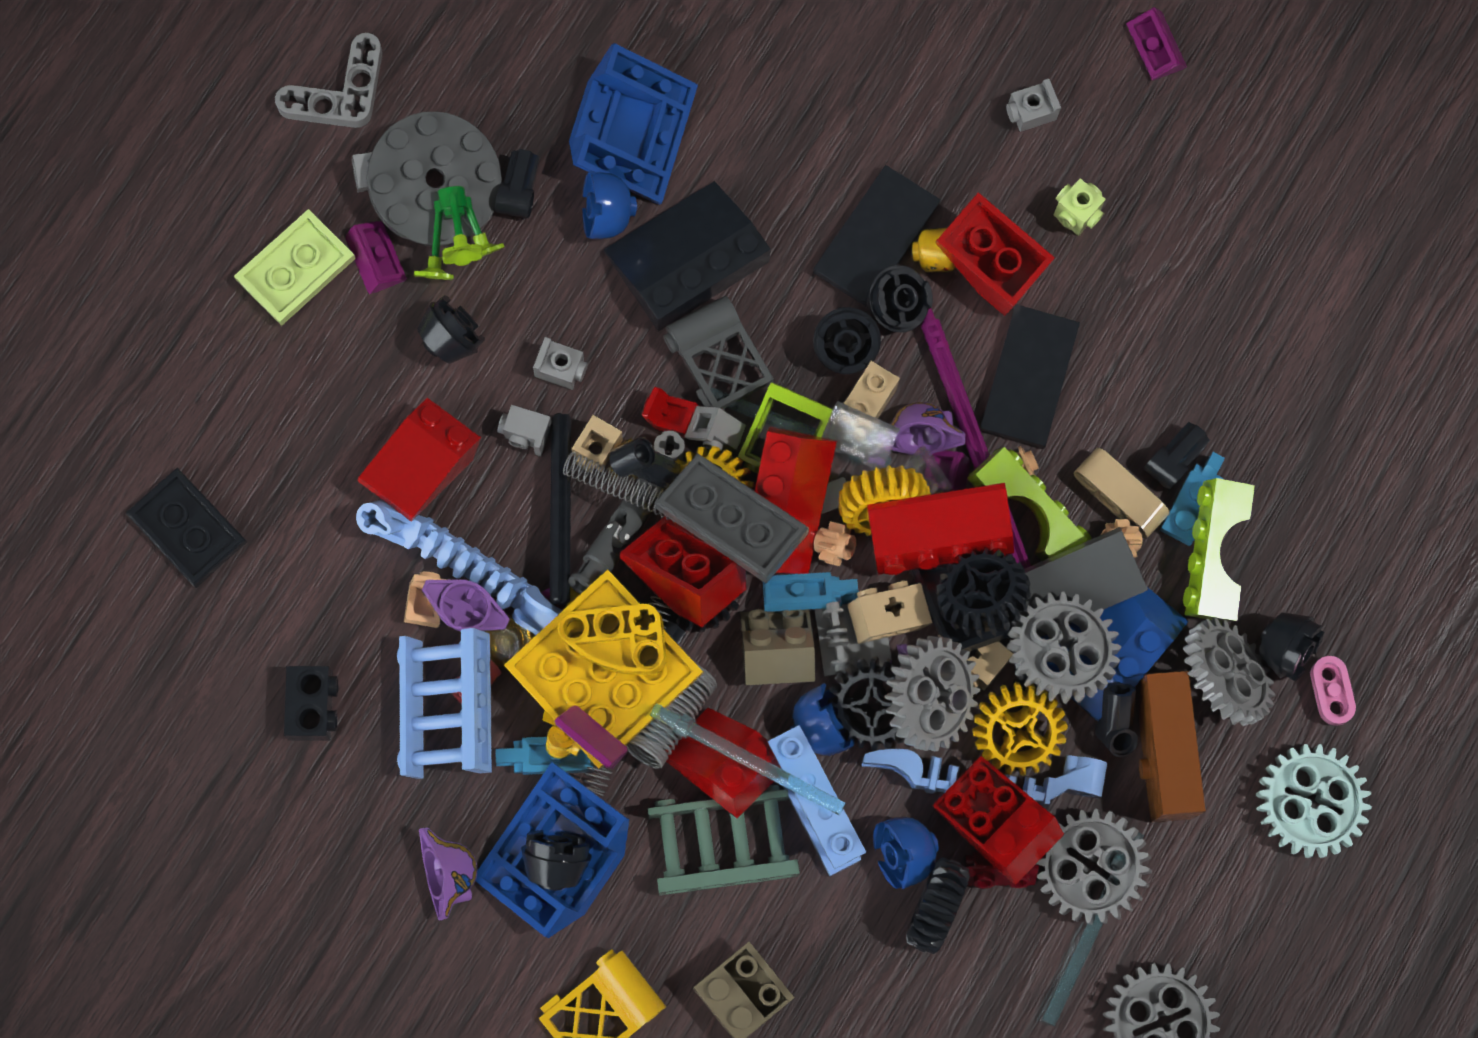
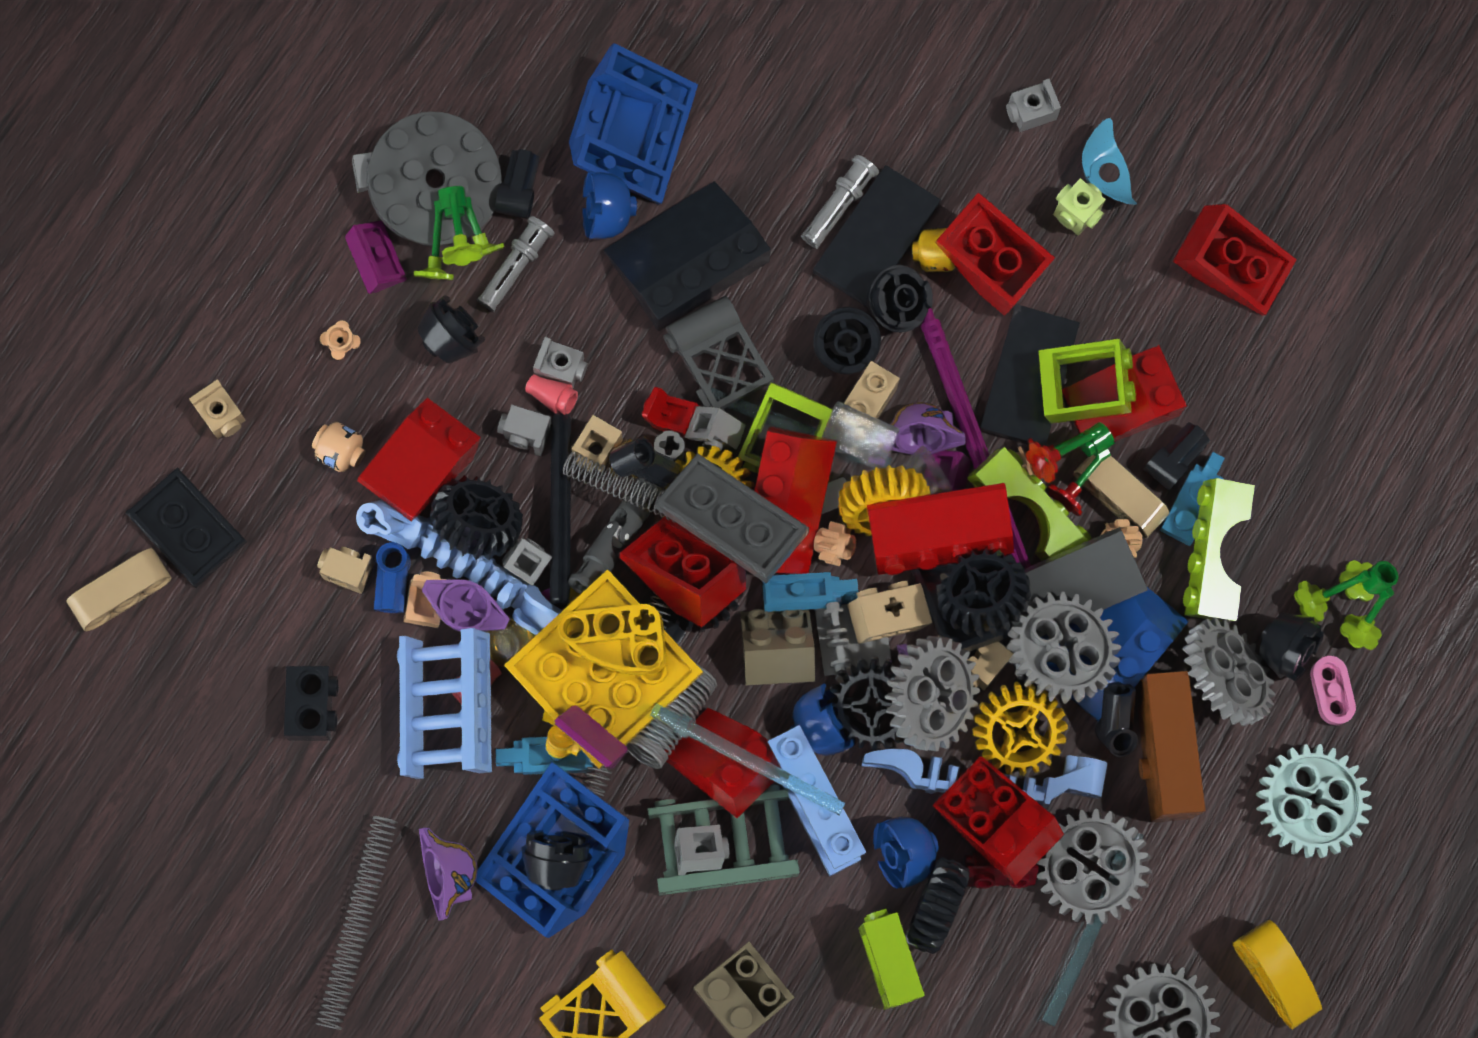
(118, 589): none -> tan beam
(210, 399): none -> tan brick
(294, 267): yellowish green plate -> none
(338, 446): none -> light nougat head
(340, 330): none -> light nougat plate
(341, 101): light grey beam -> none
(345, 568): none -> tan brick
(359, 924): none -> light grey piece
(391, 582): none -> blue piece
(476, 517): none -> black gear
(520, 247): none -> light grey pin
(526, 560): none -> light grey brick
(555, 395): none -> coral cone
(700, 838): none -> light grey brick
(847, 190): none -> light grey pin
(890, 959): none -> lime window
(1044, 458): none -> plant
(1051, 380): none -> lime window
(1101, 150): none -> medium azure piece
(1156, 44): magenta slope -> none
(1156, 395): none -> red slope
(1235, 258): none -> red slope
(1278, 973): none -> yellow beam
(1358, 582): none -> lime plant

